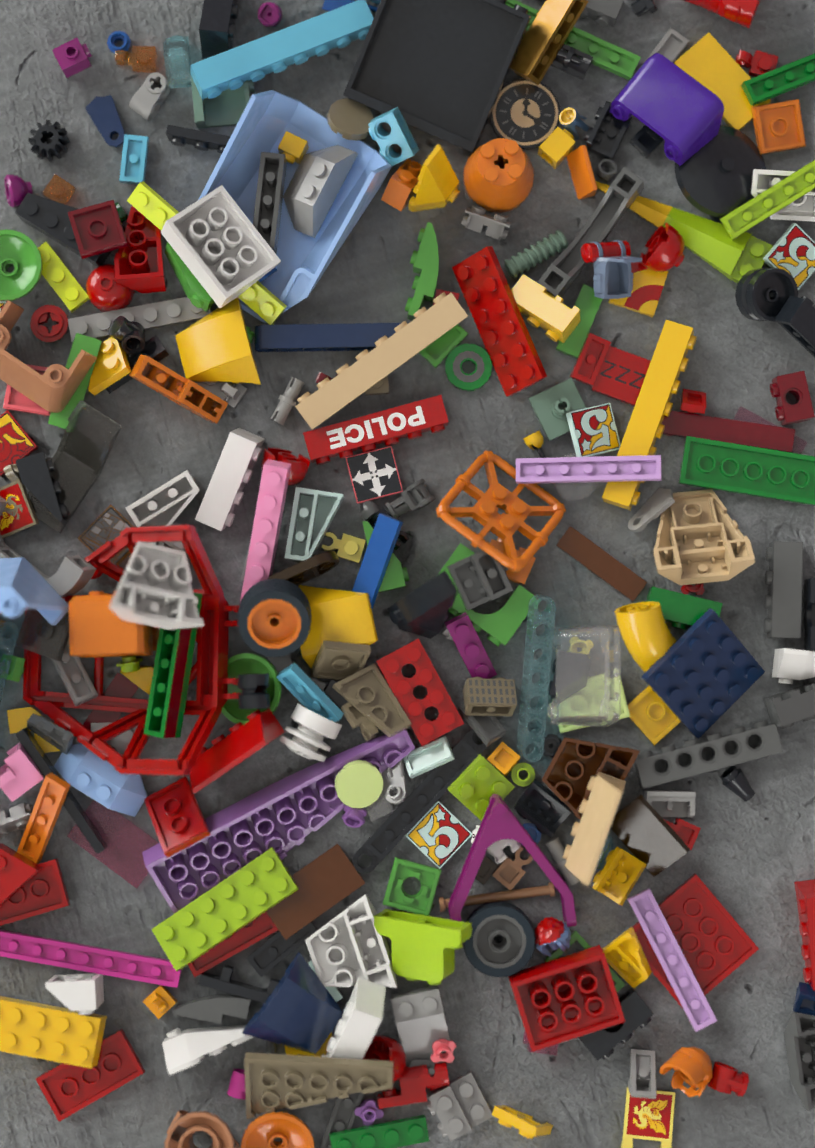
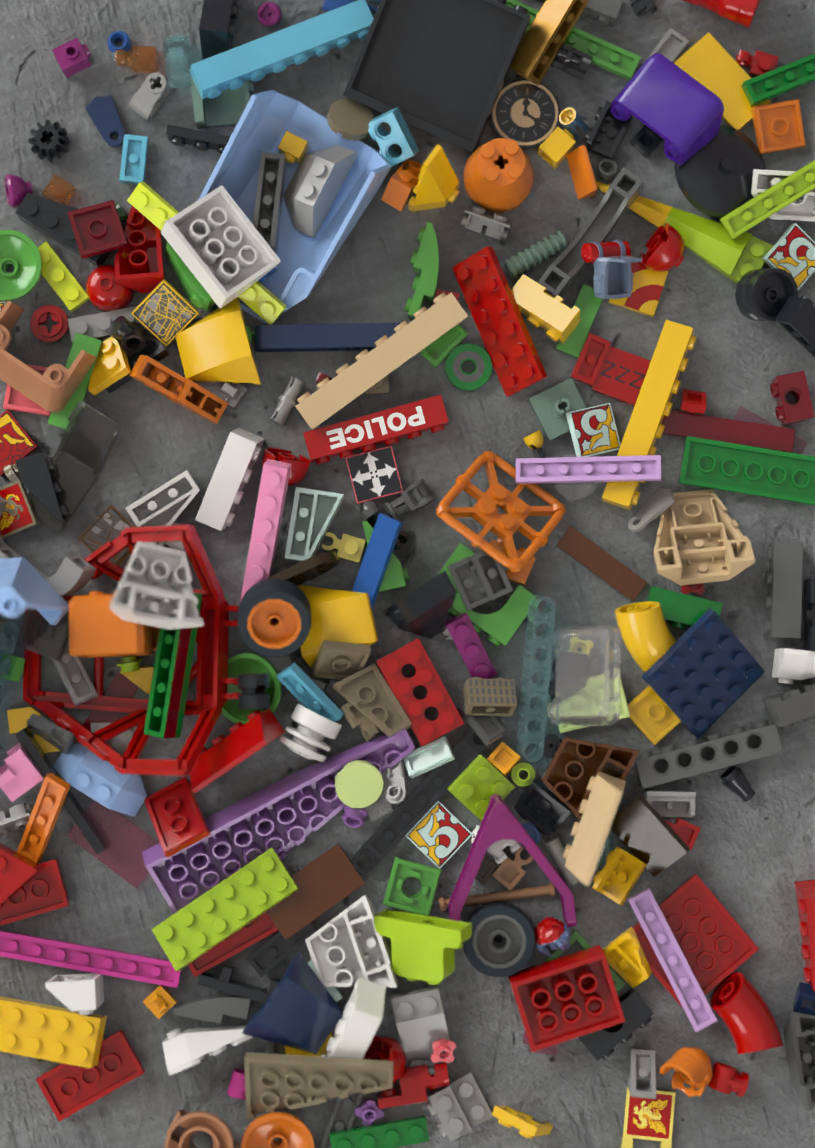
(165, 312): none -> tile
(745, 1015): none -> red brick

